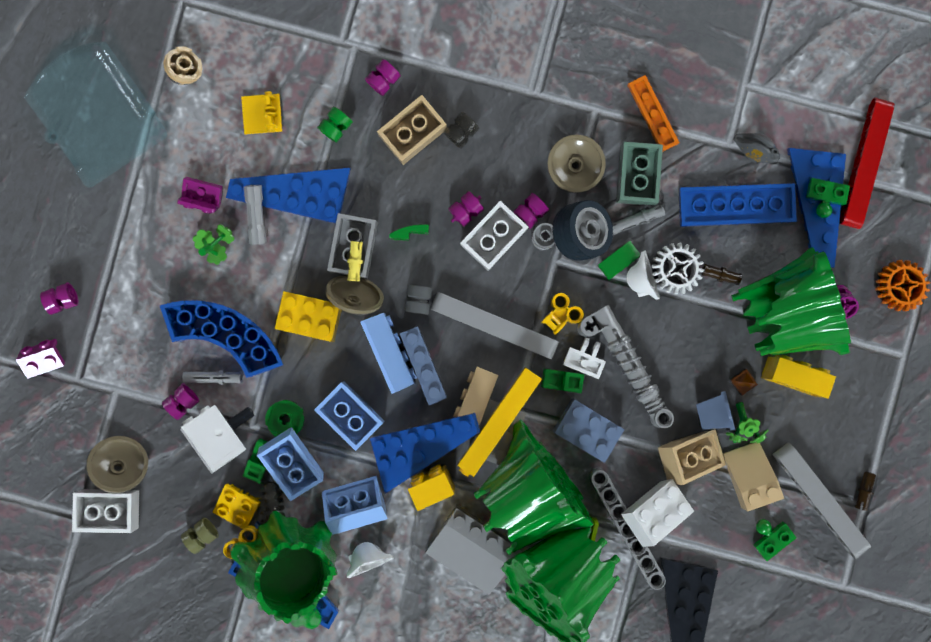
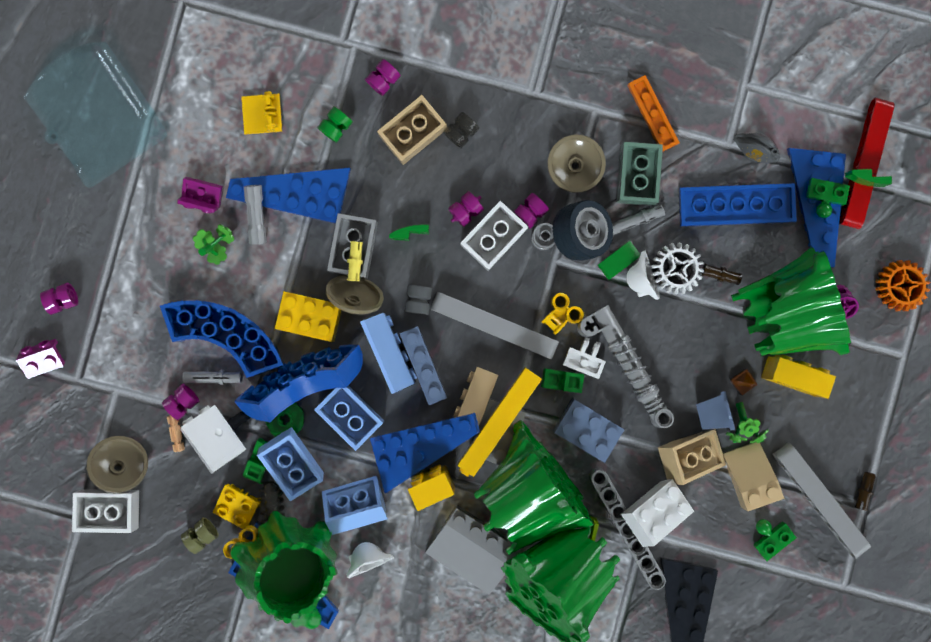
(175, 434): none -> light nougat axle
(182, 66): tan cone -> none
(297, 380): none -> blue brick
(864, 177): none -> green slope

